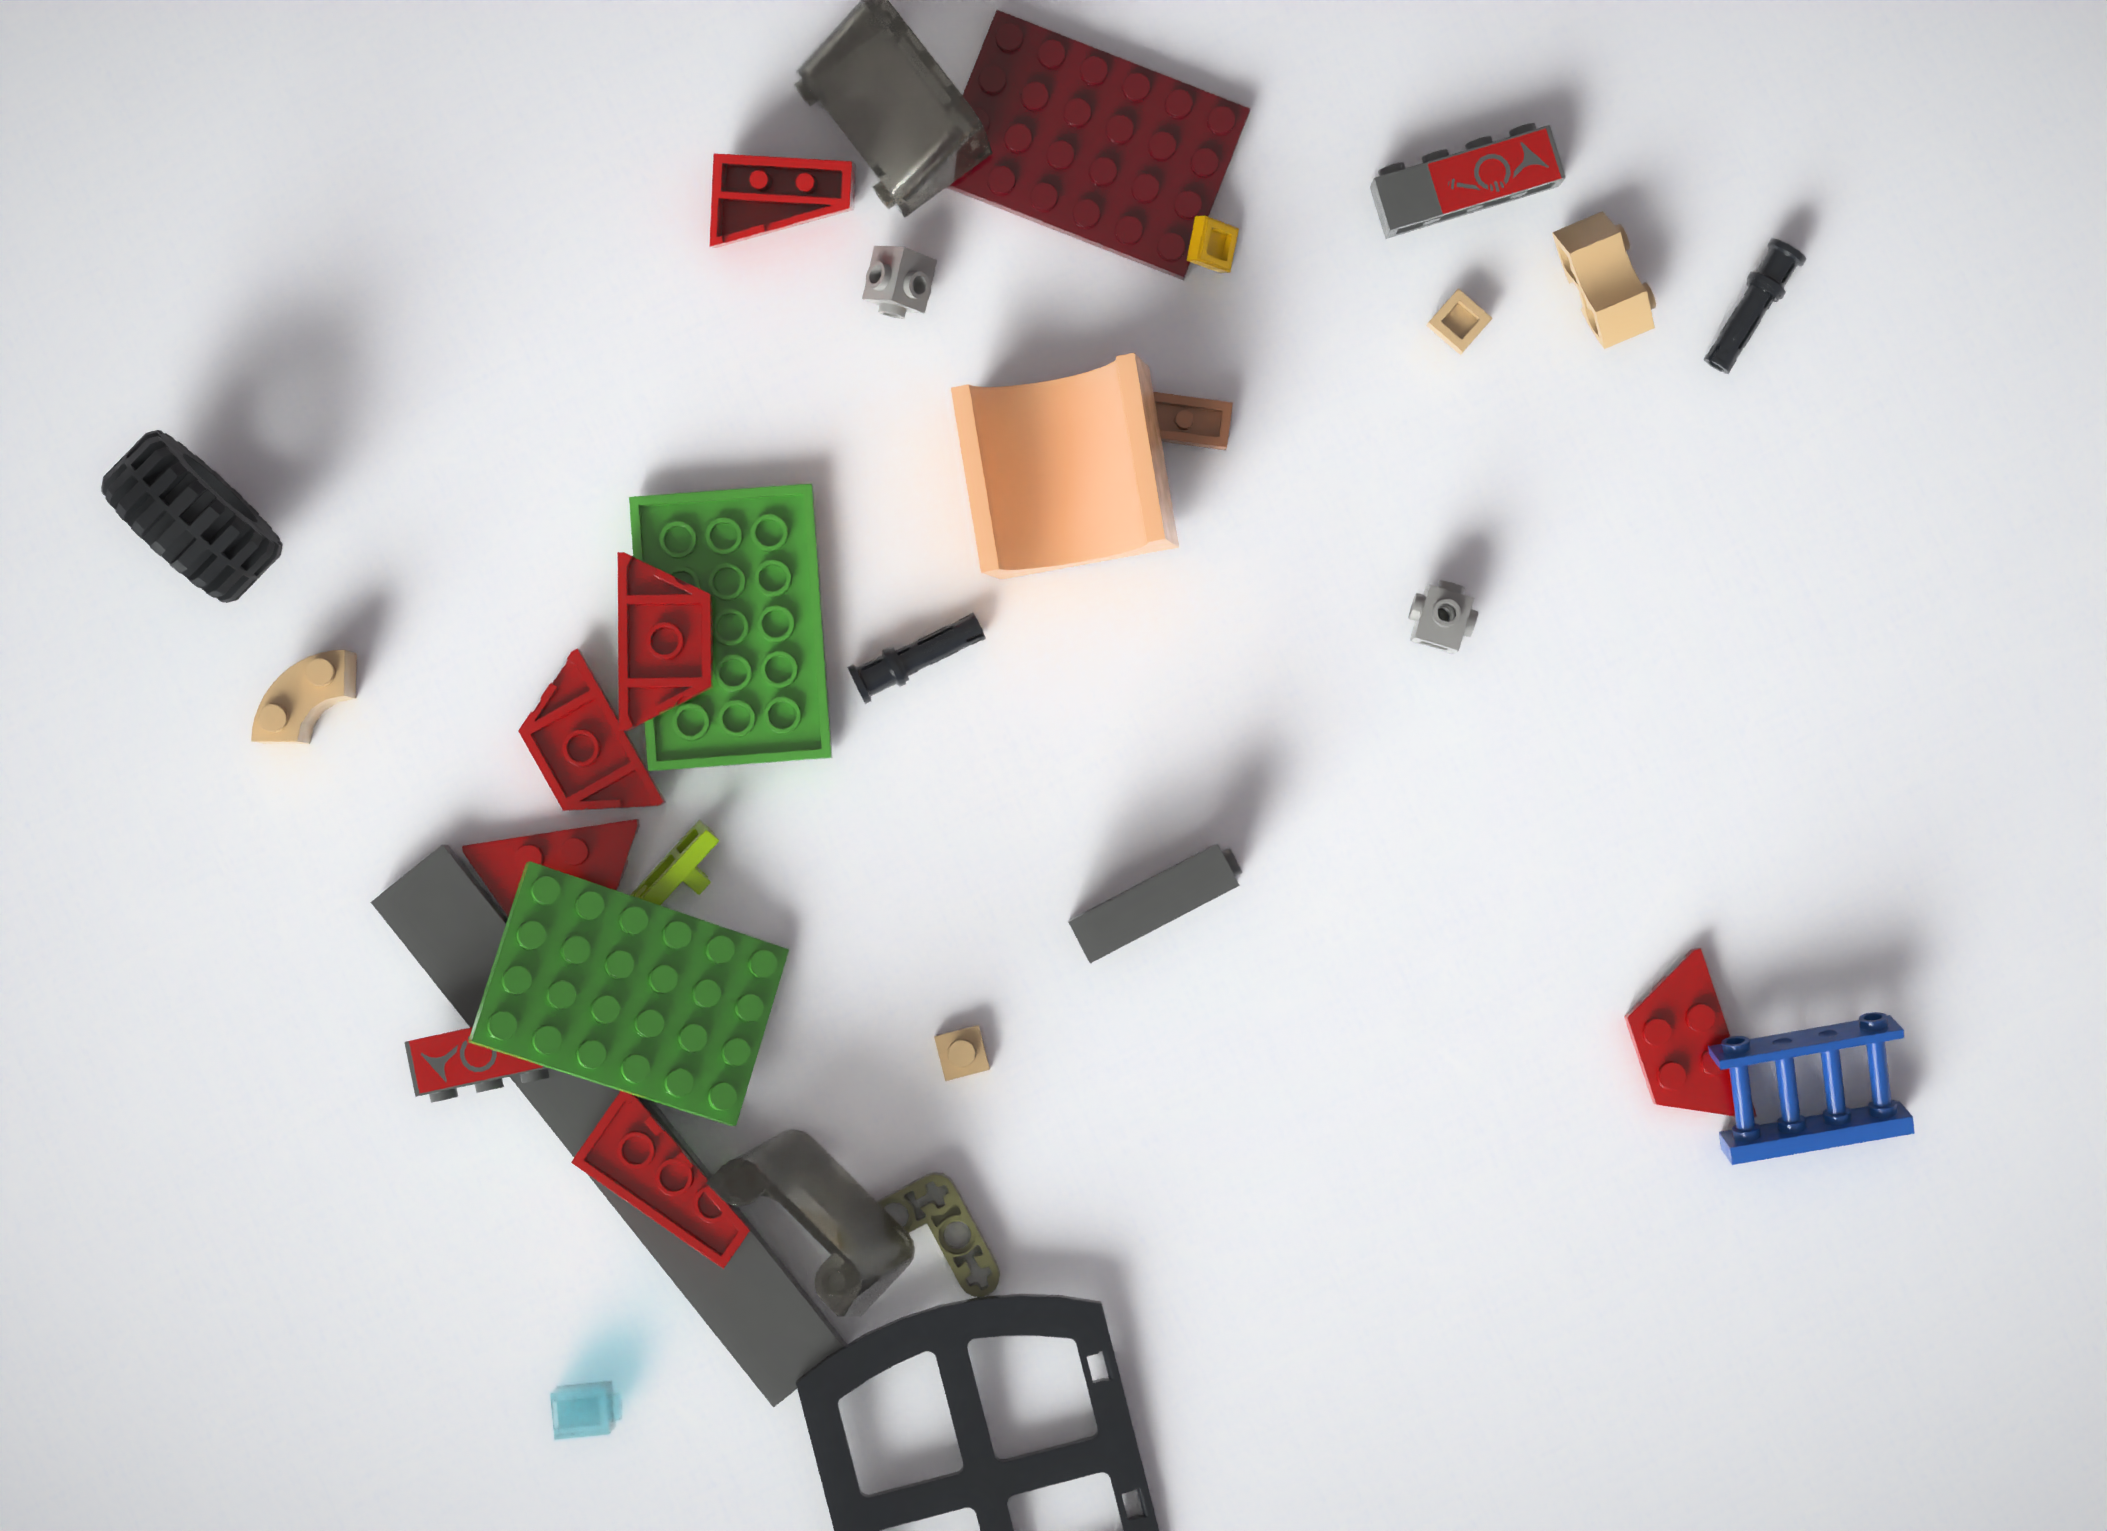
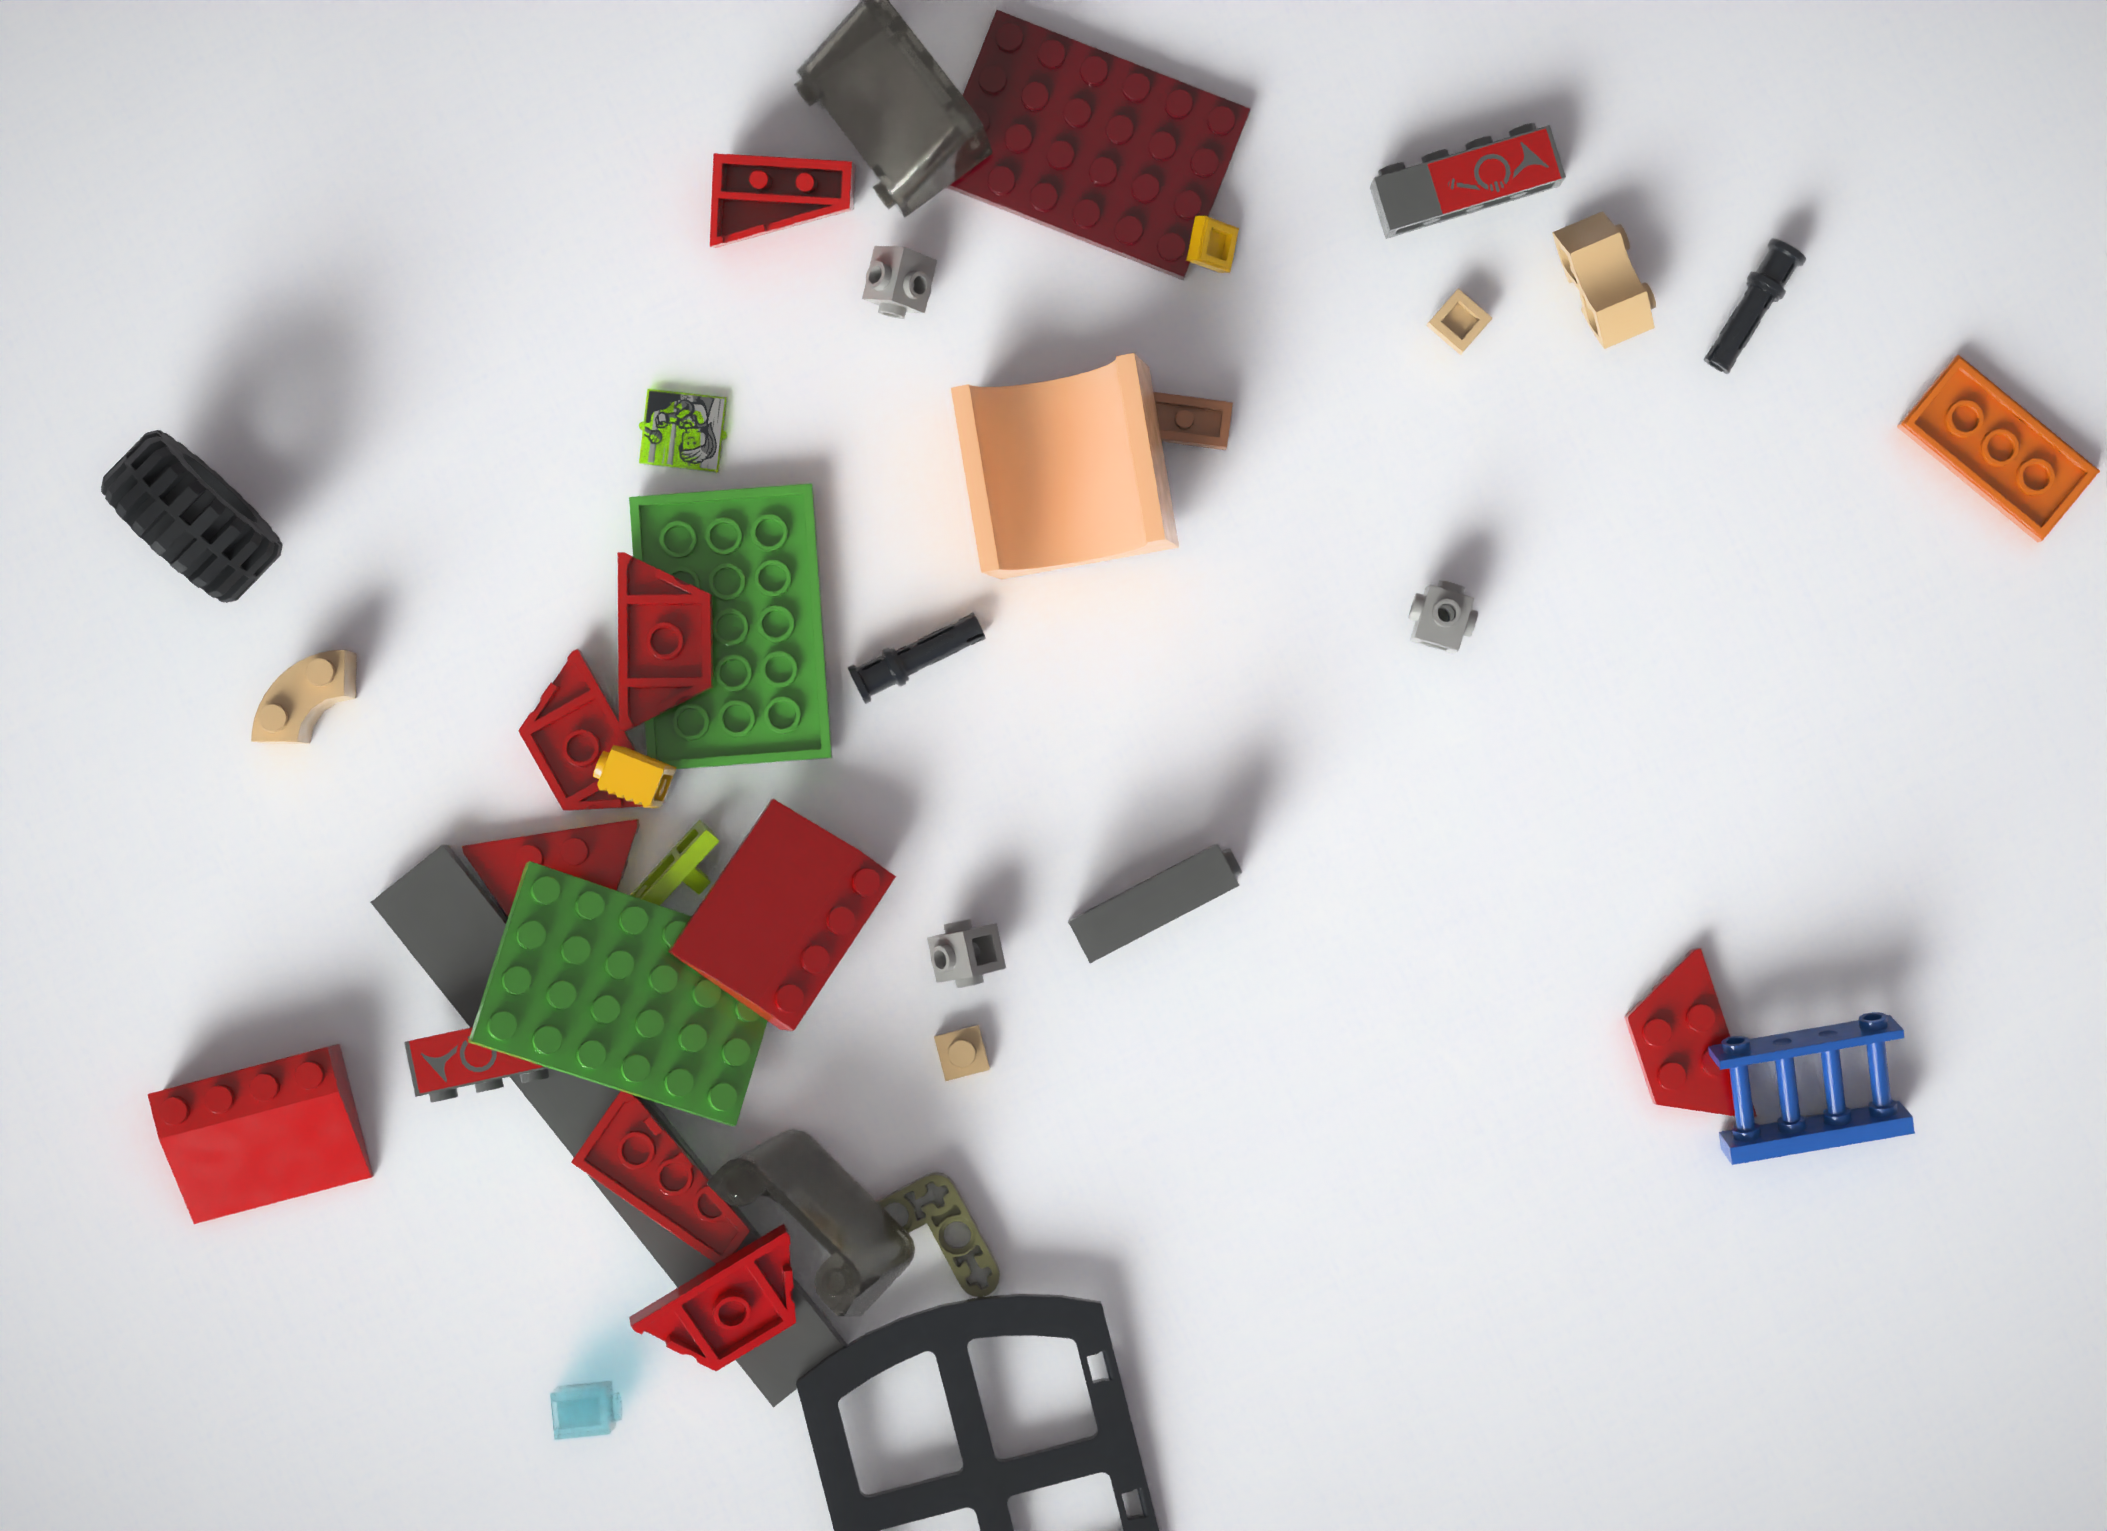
(262, 1134): none -> slope
(634, 776): none -> yellow brick
(683, 430): none -> piece
(728, 1305): none -> red wing
(782, 915): none -> red slope
(966, 953): none -> light grey brick
(1998, 448): none -> orange tile

